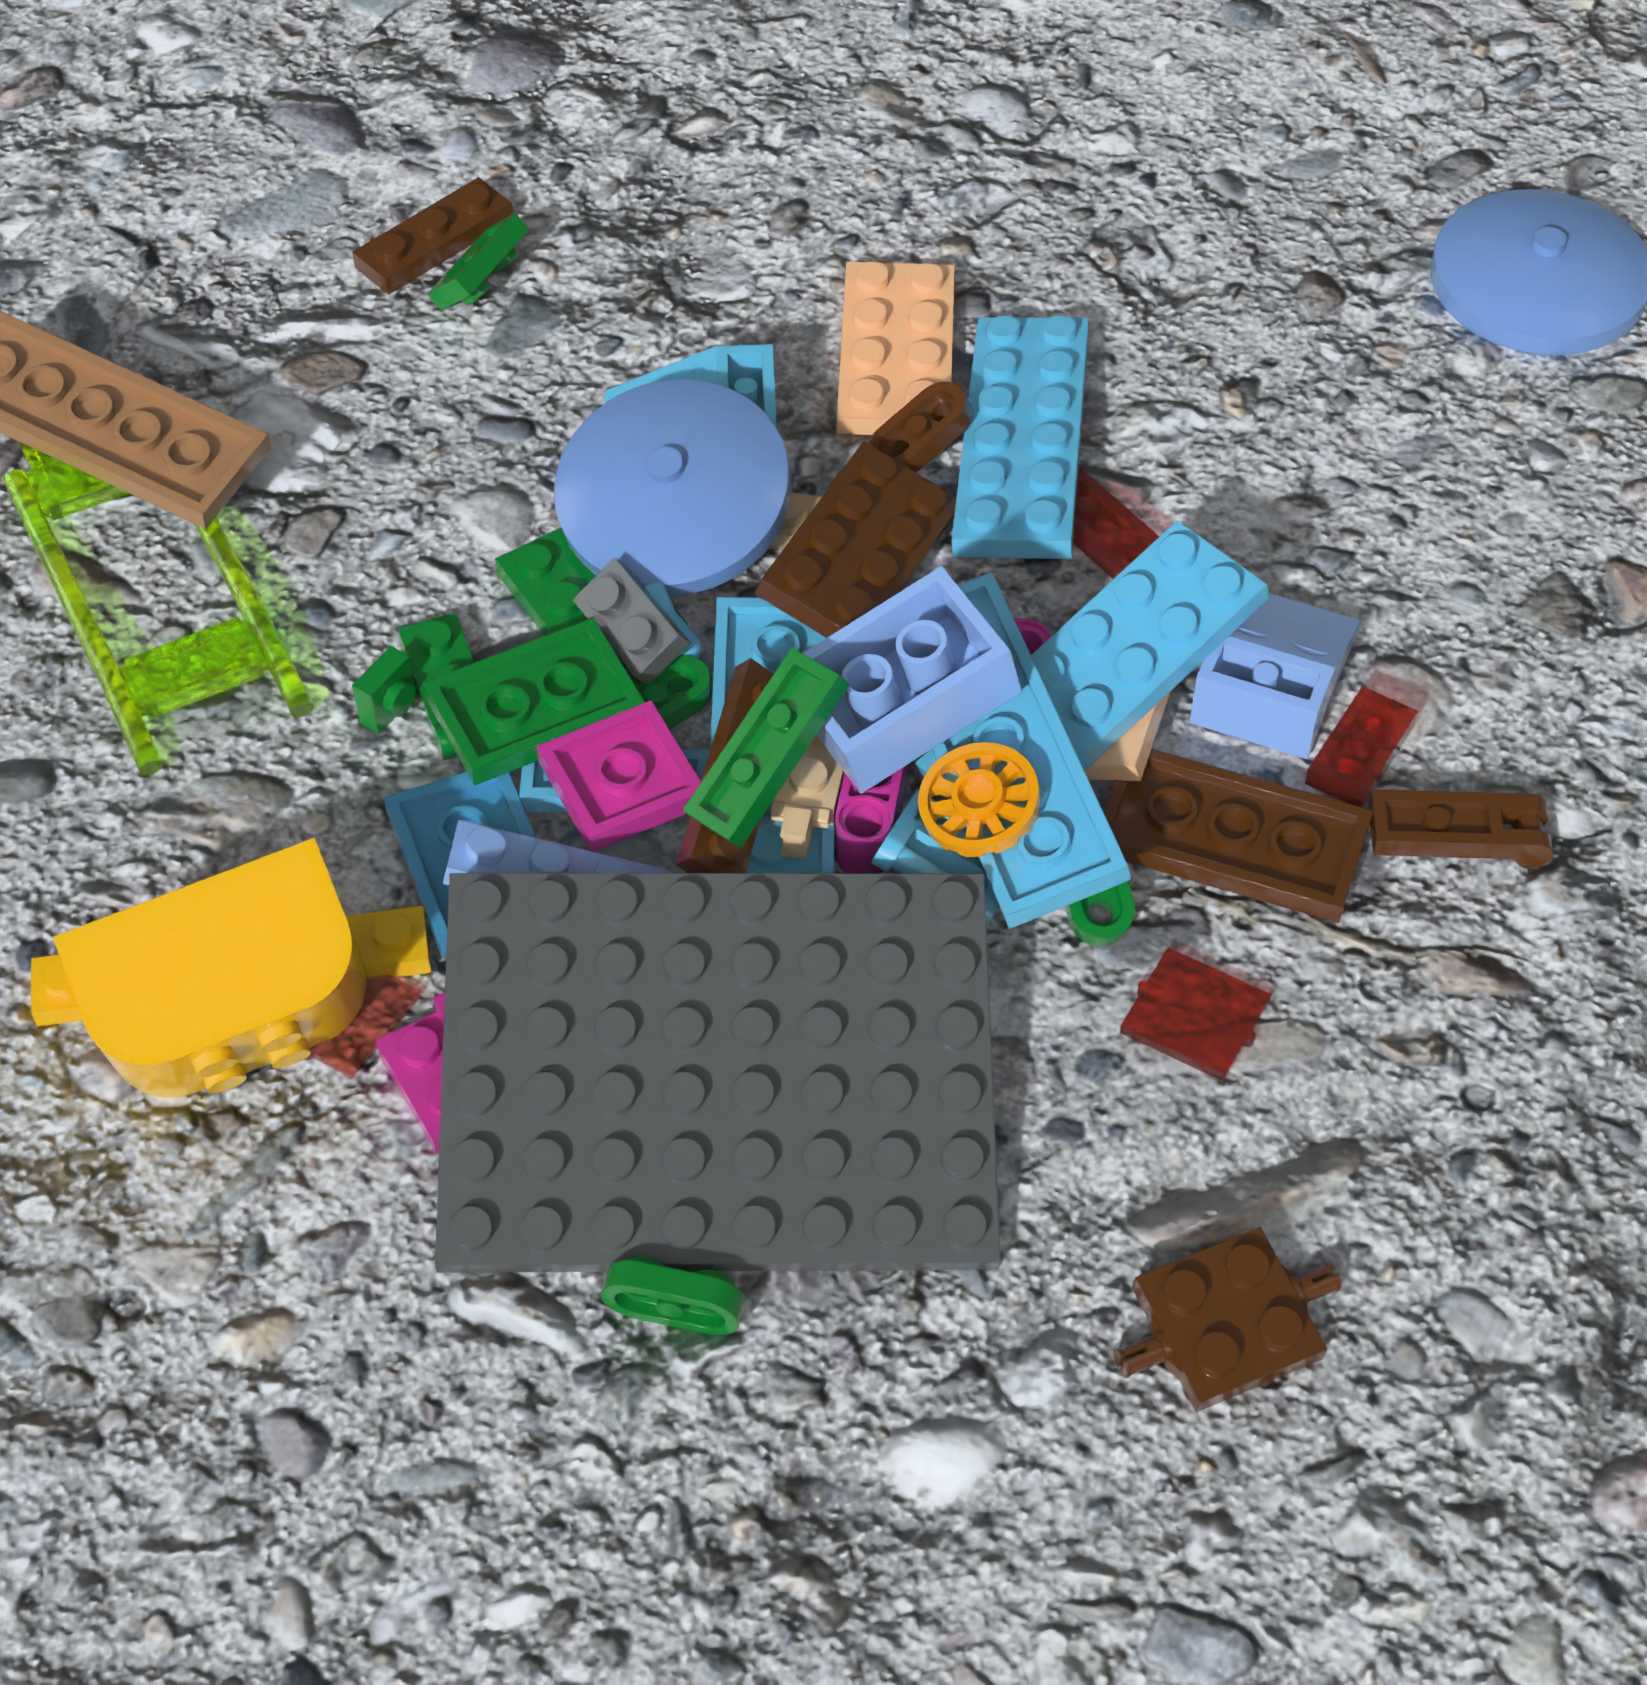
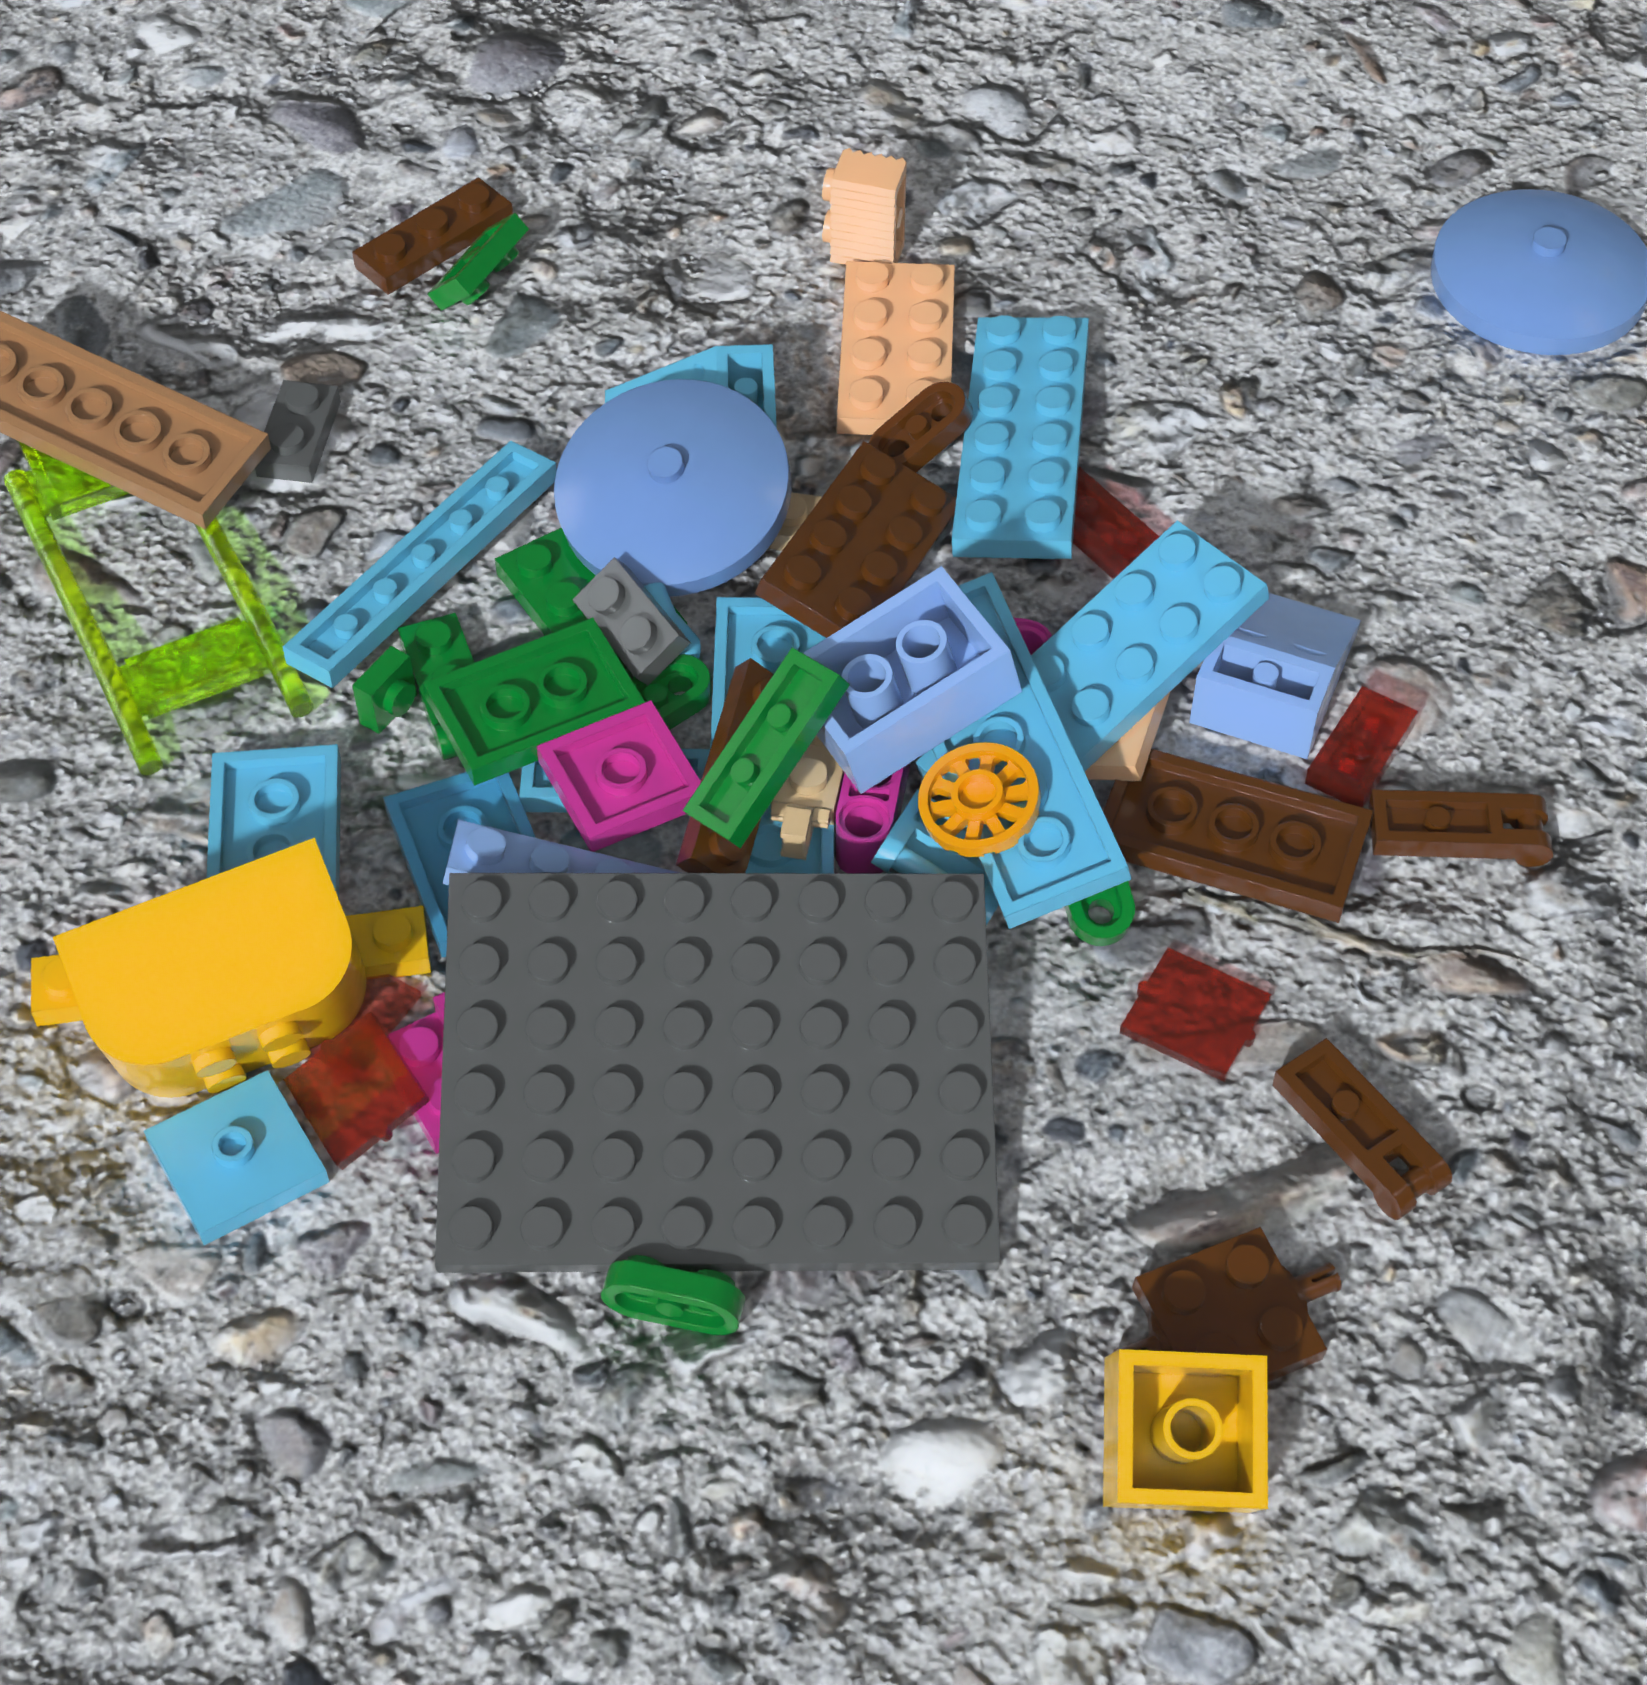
(236, 1157): none -> medium azure plate
(274, 802): none -> medium azure plate
(299, 430): none -> dark grey plate
(356, 1090): none -> clear red piece
(419, 564): none -> medium azure plate
(865, 208): none -> light nougat brick
(1185, 1431): none -> yellow brick
(1362, 1128): none -> reddish brown plate

